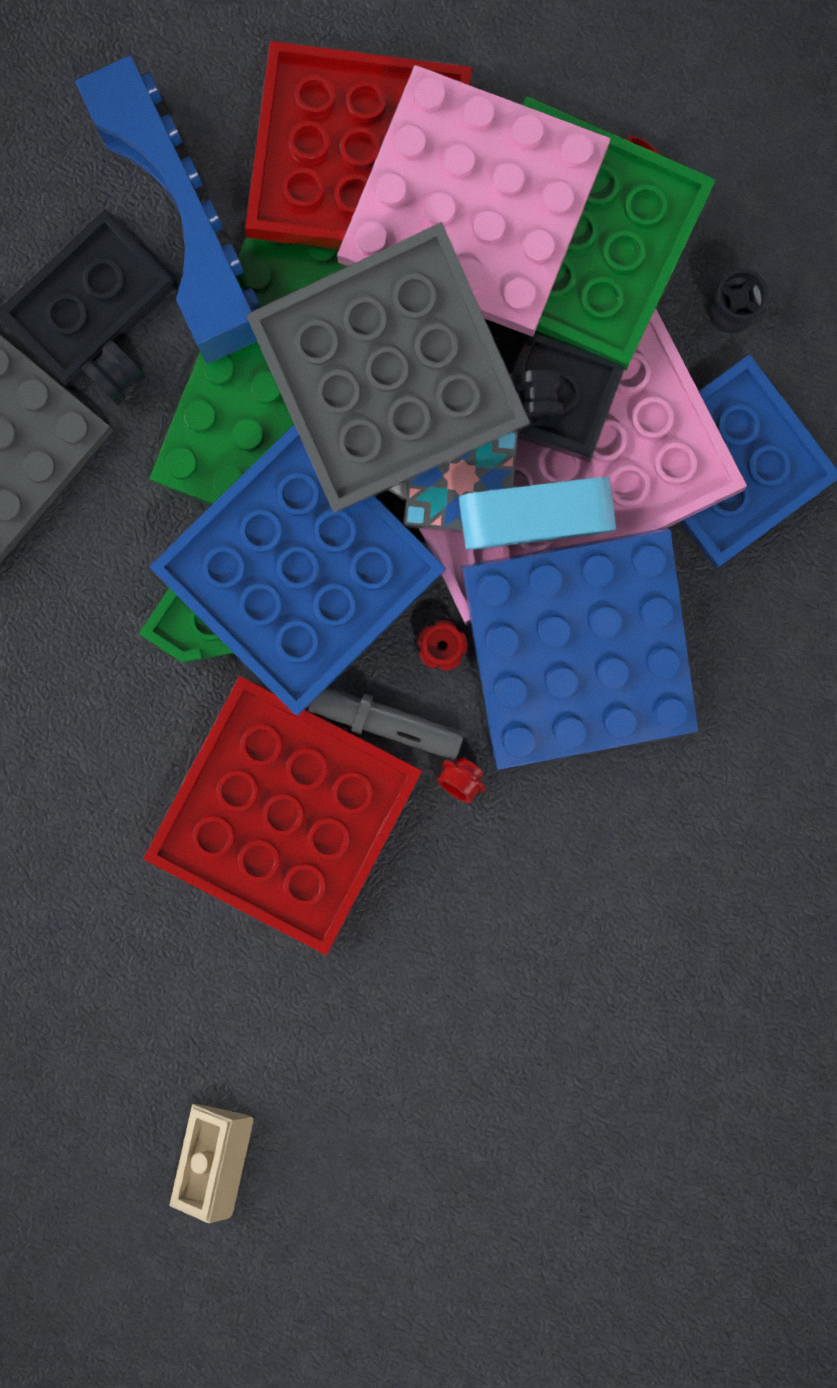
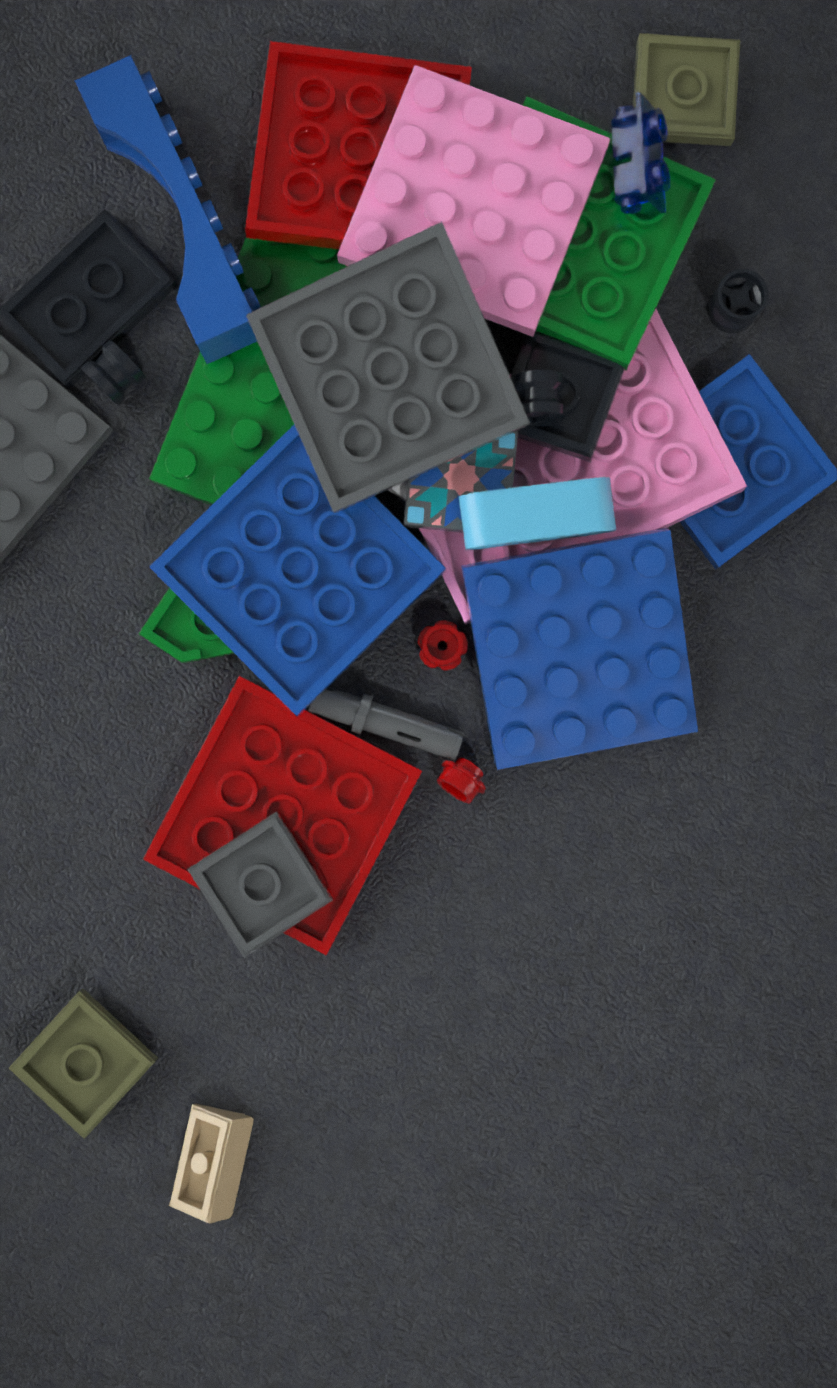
(83, 1063): none -> olive plate
(260, 884): none -> dark grey tile
(639, 135): none -> clear blue hinge
(692, 85): none -> olive plate

